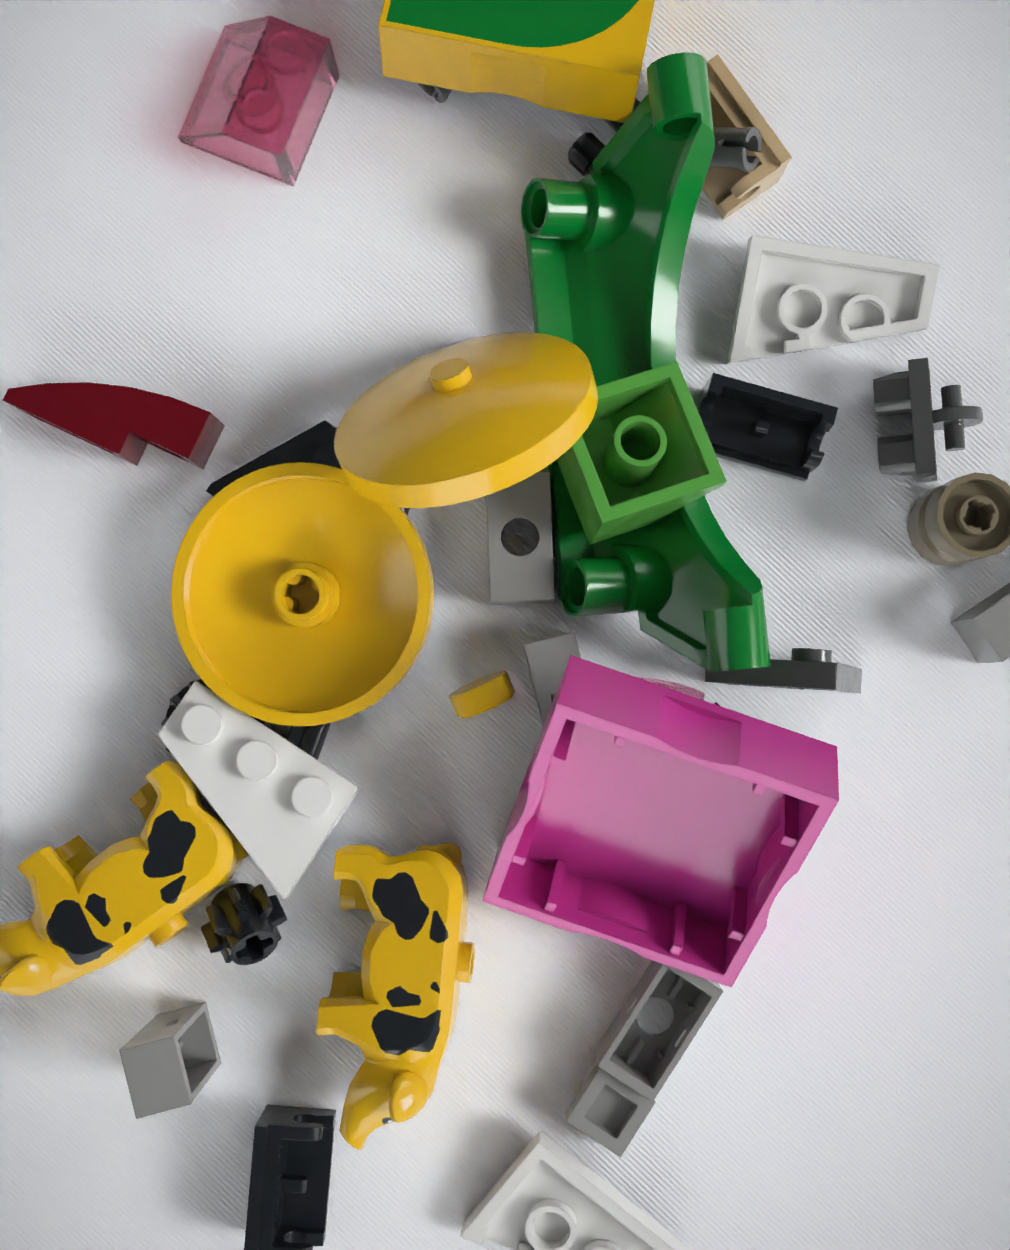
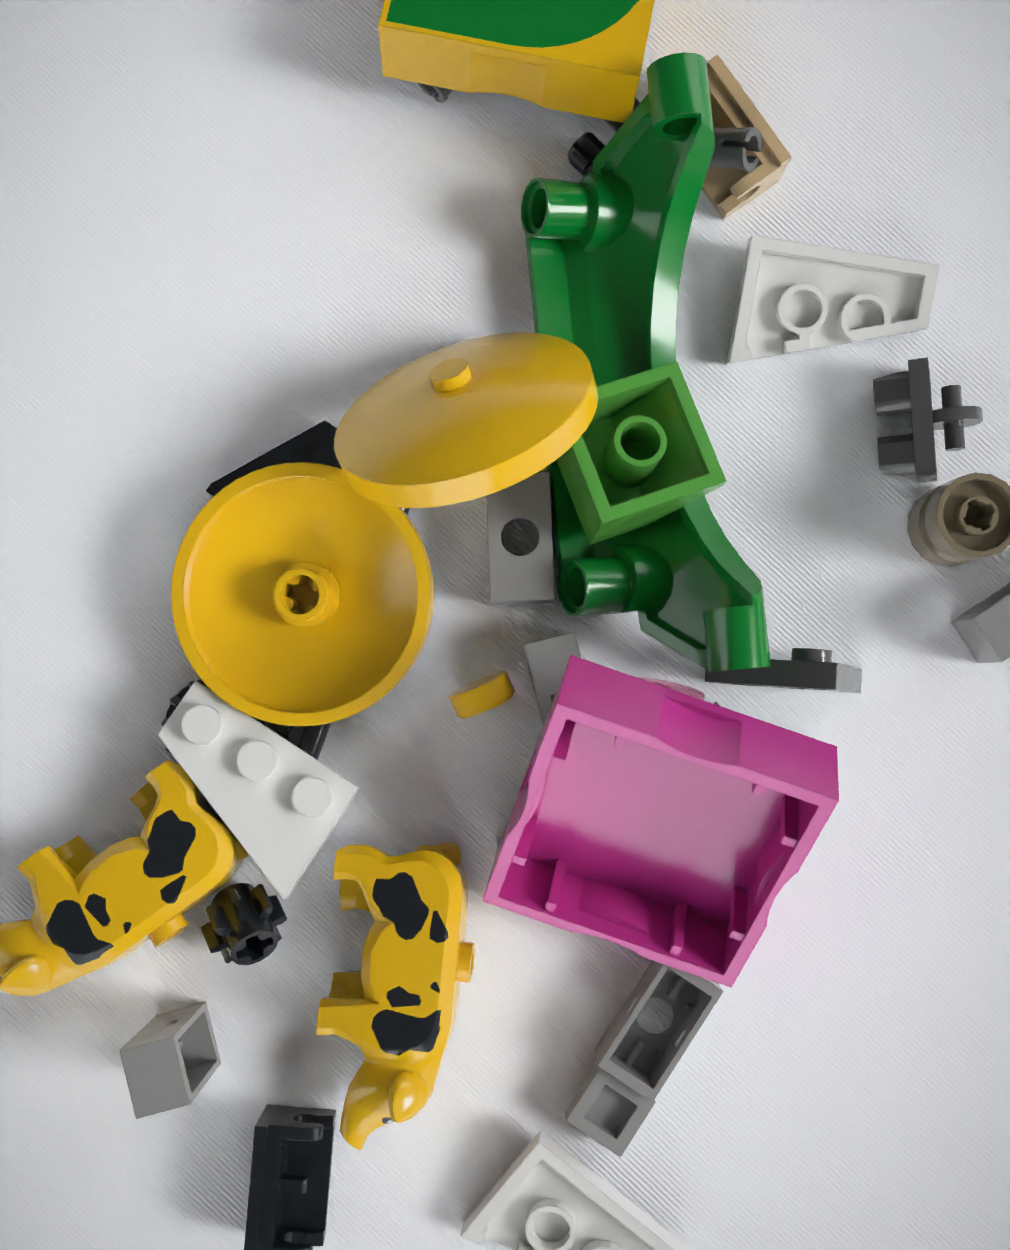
(122, 419): dark red slope -> none
(263, 97): clear pink slope -> none
(764, 426): black hinge -> none

